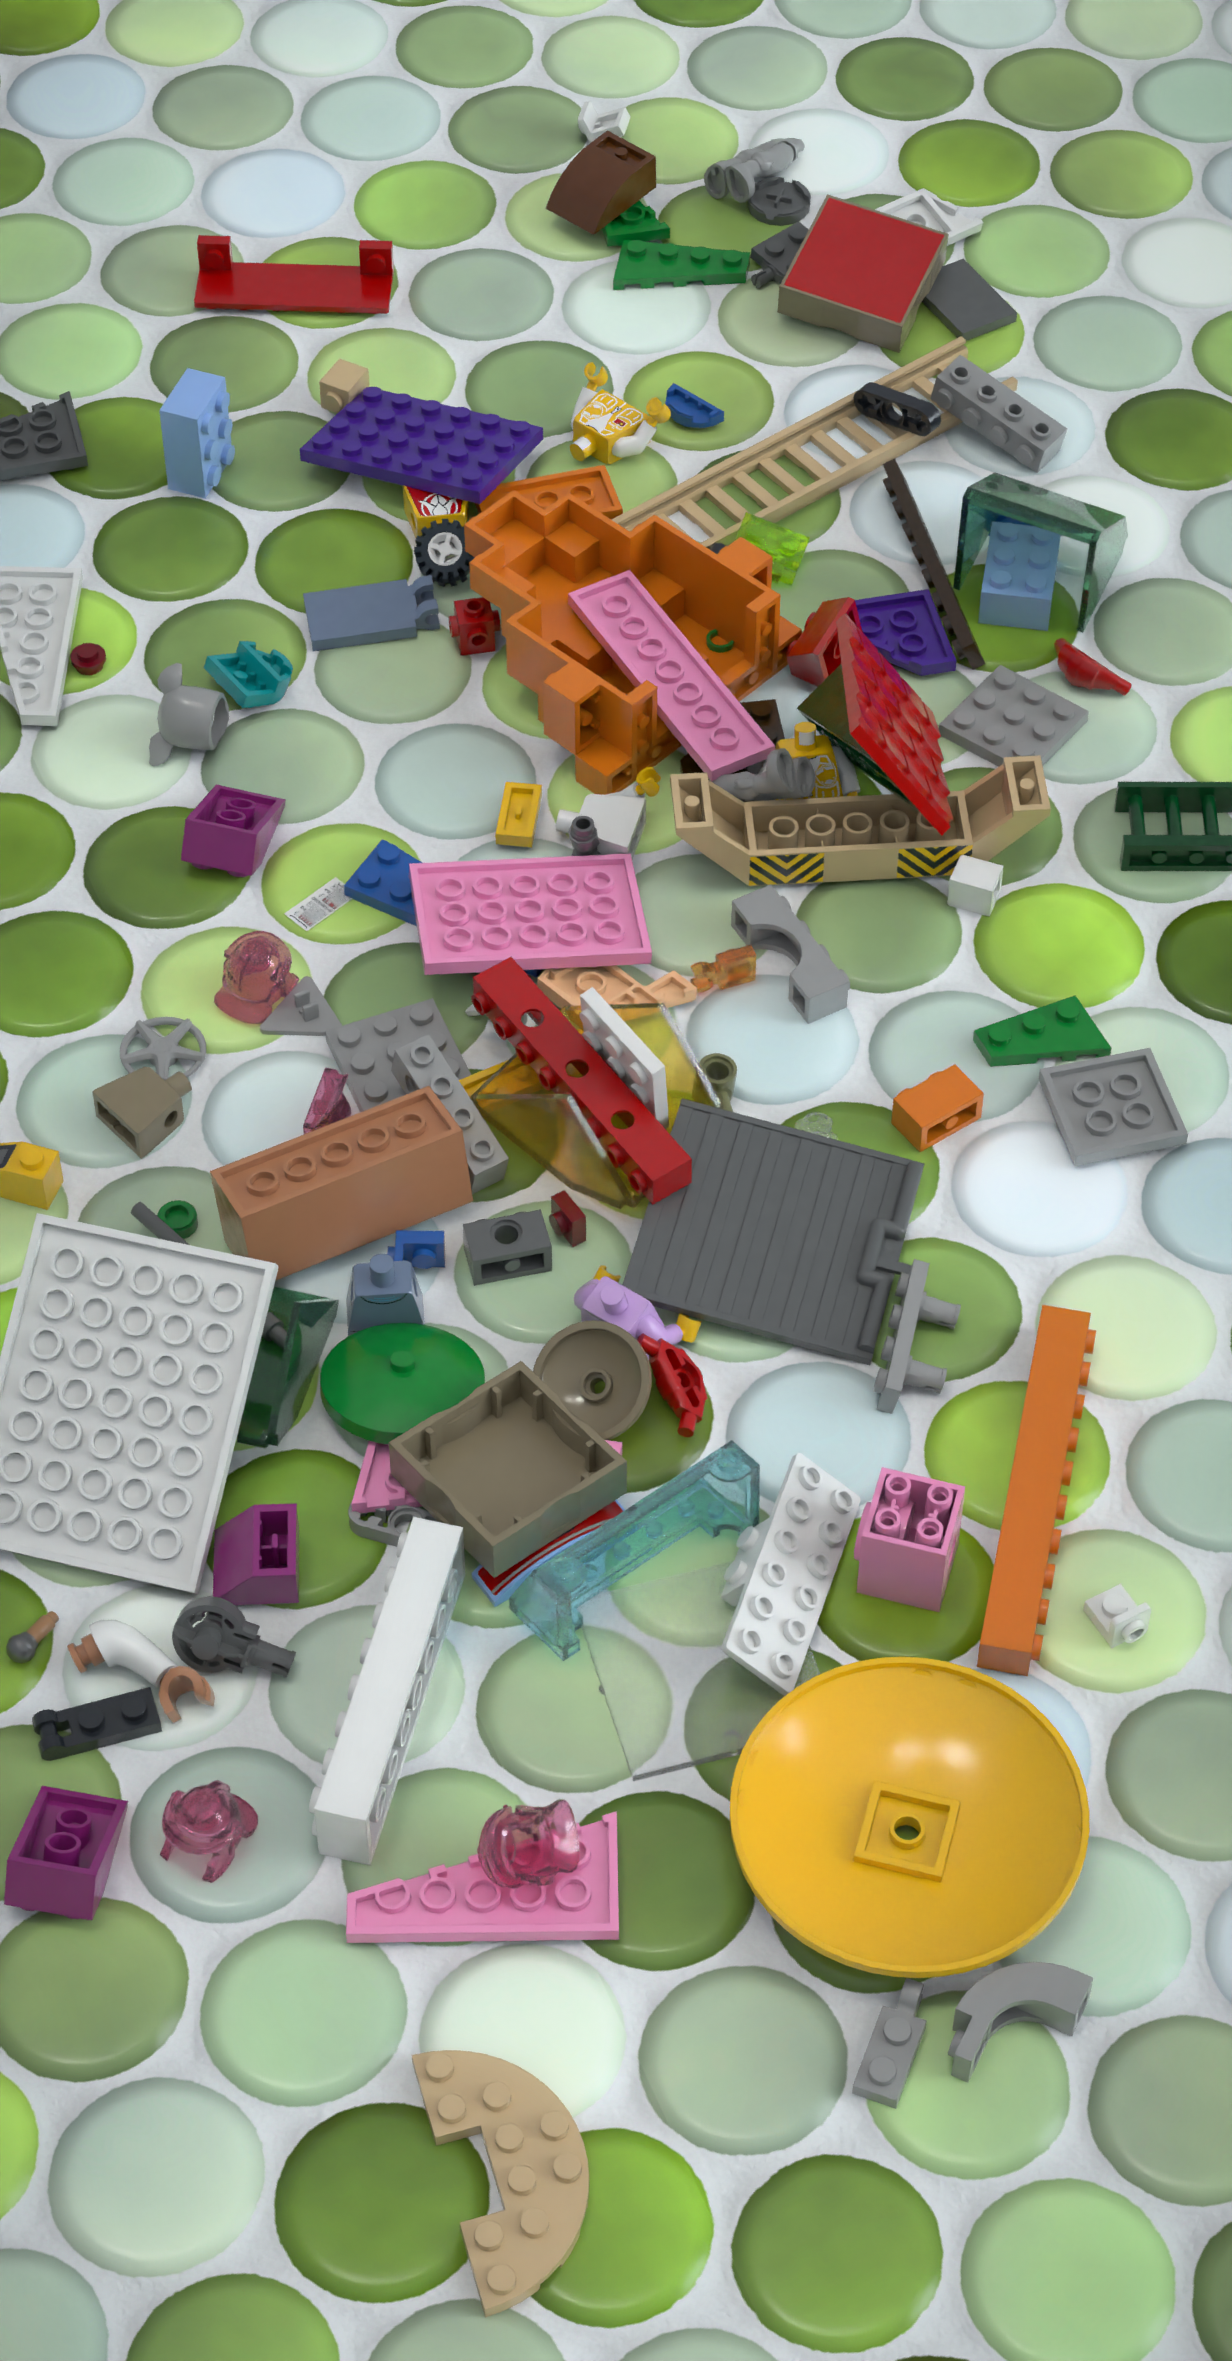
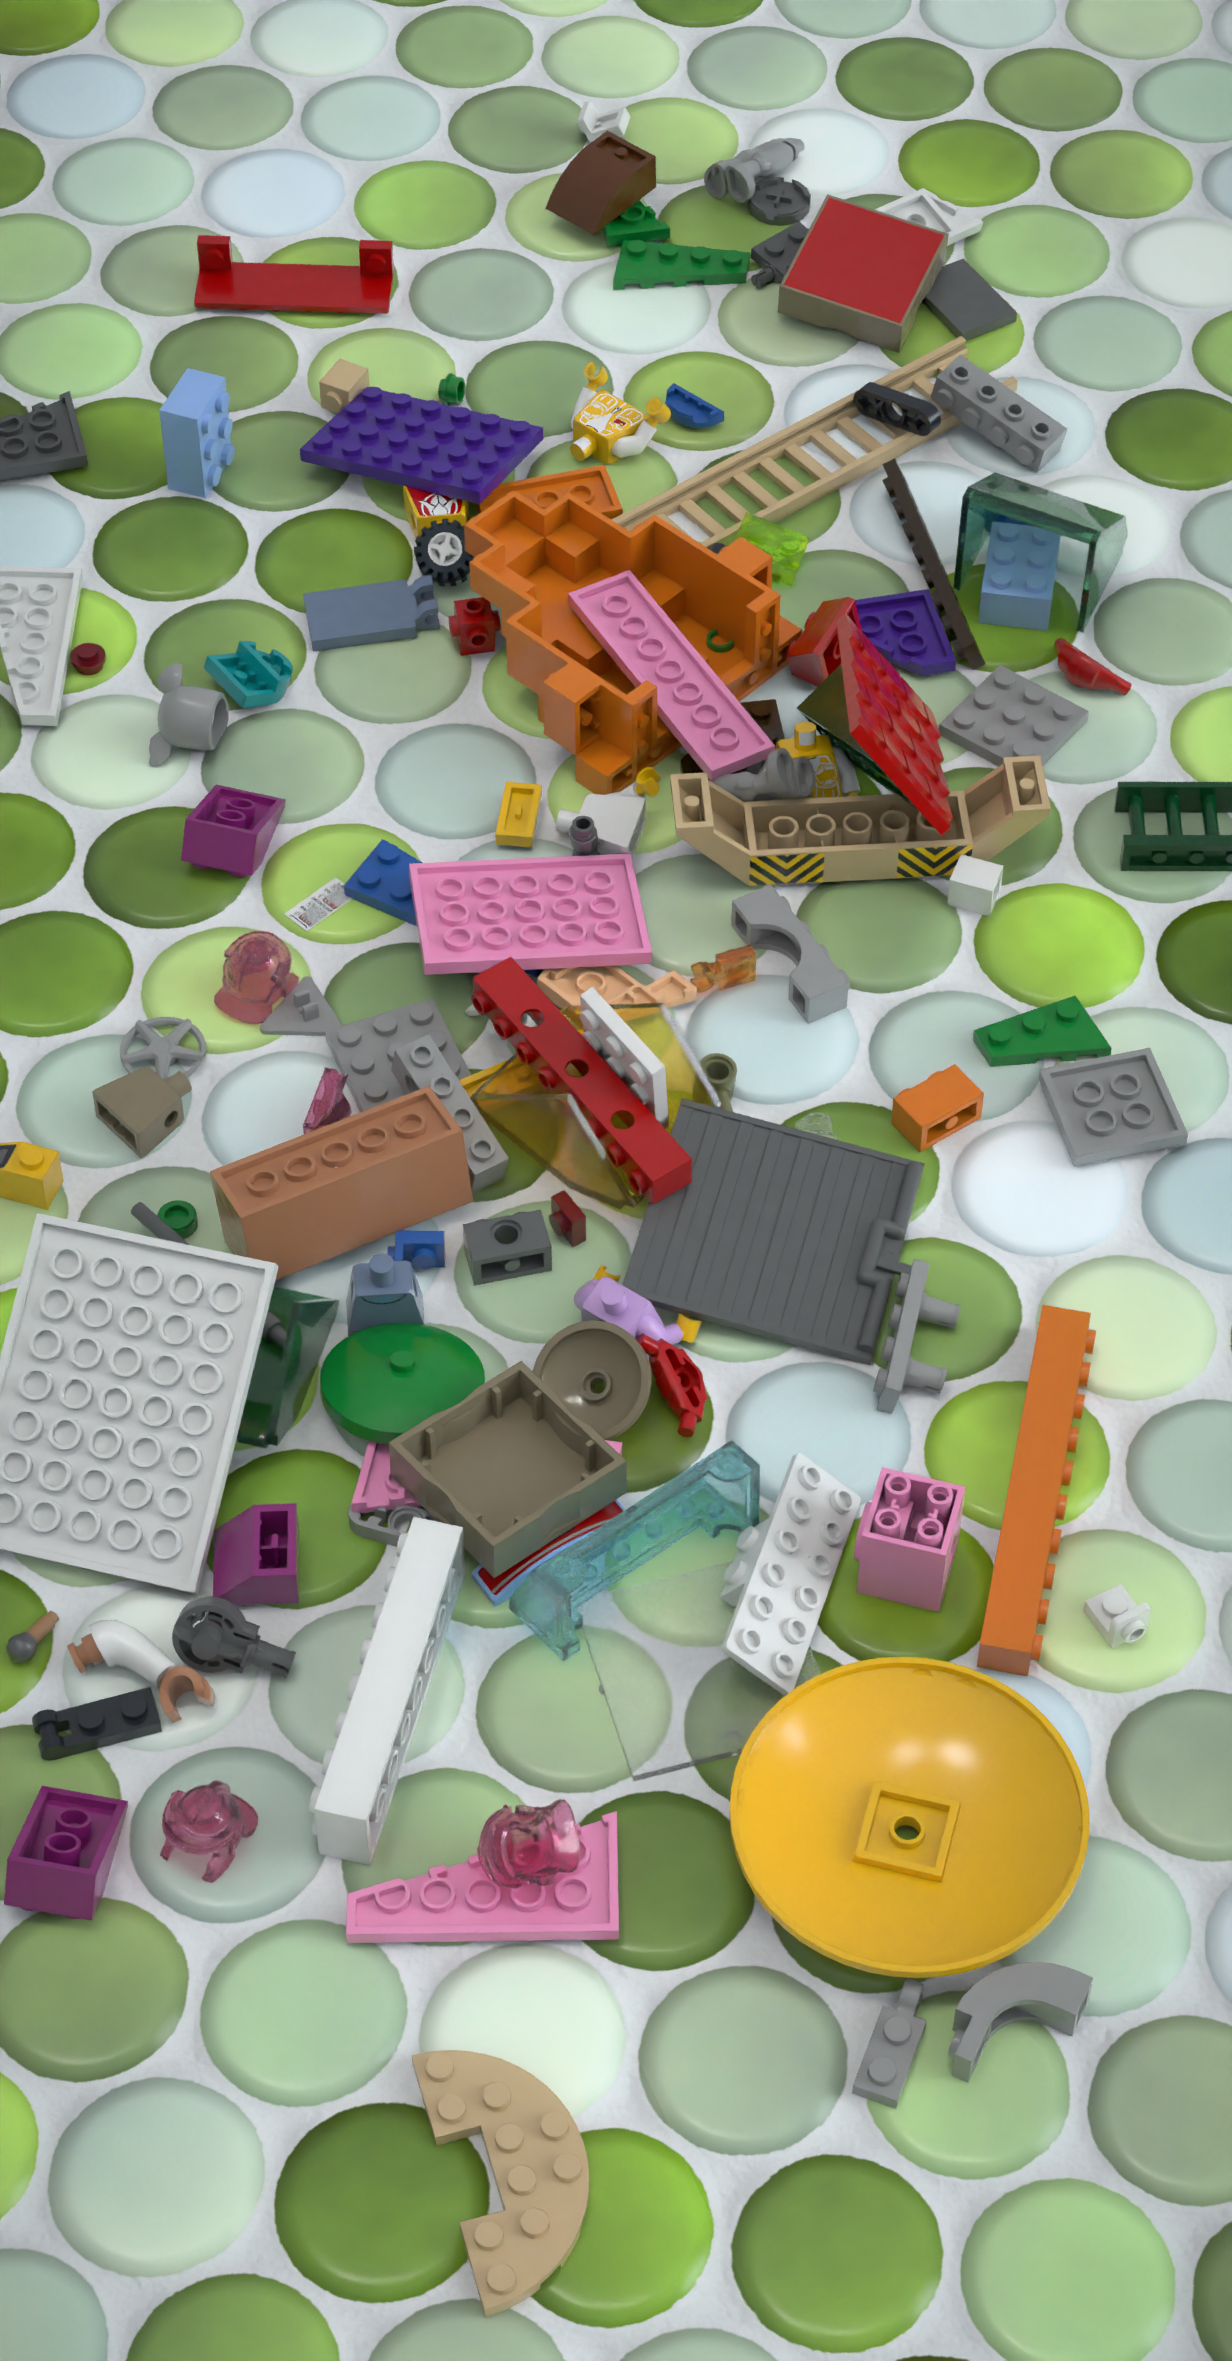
(452, 389): none -> green plate

